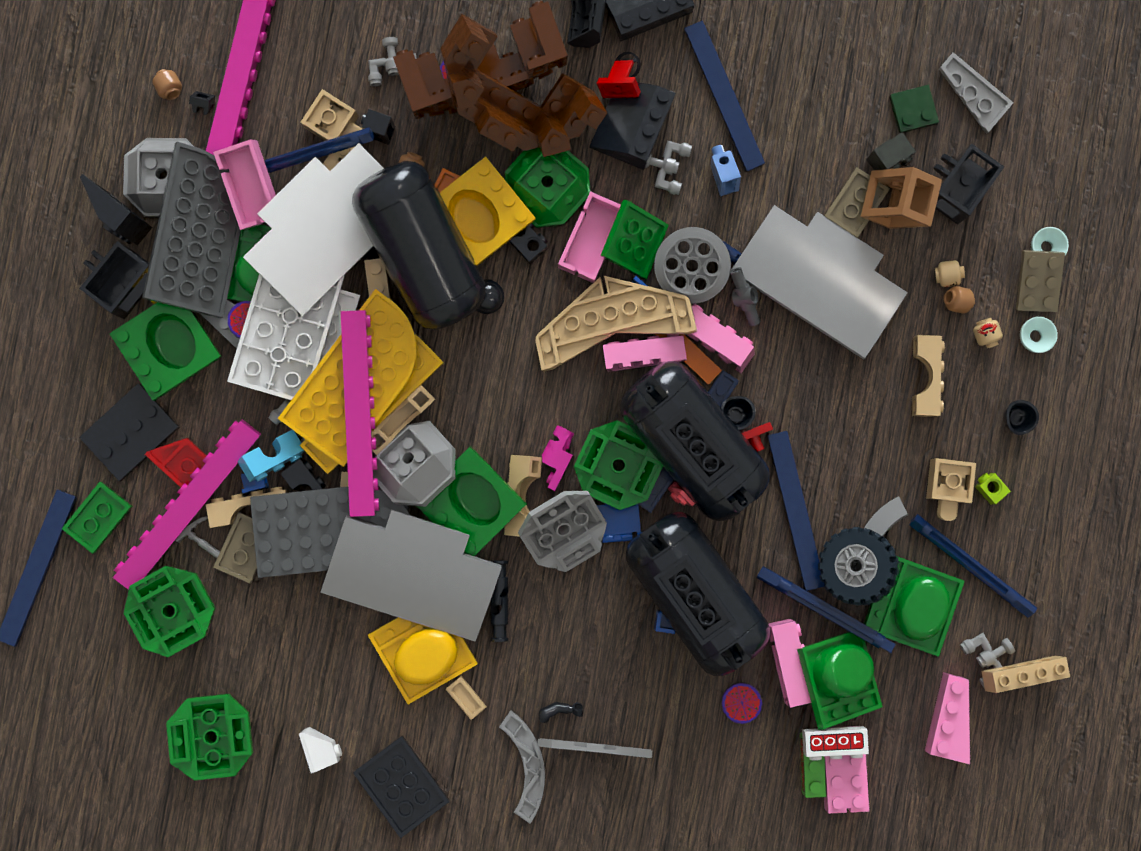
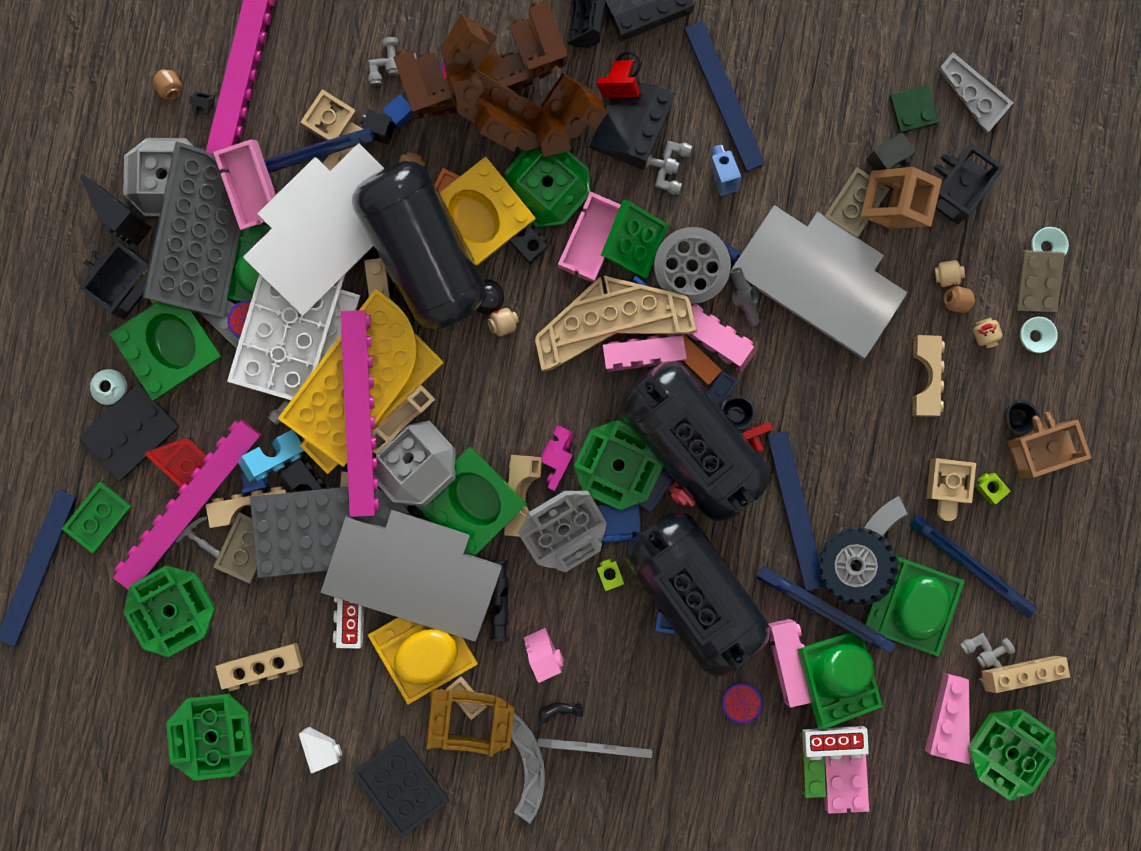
(117, 390): none -> light aqua piece
(230, 680): none -> tan brick
(349, 624): none -> brick
(399, 110): none -> blue panel
(439, 720): none -> pearl gold wedge
(502, 322): none -> tan head
(542, 655): none -> bright pink wedge
(616, 581): none -> lime brick
(1030, 756): none -> green piece
(1047, 448): none -> medium nougat piece

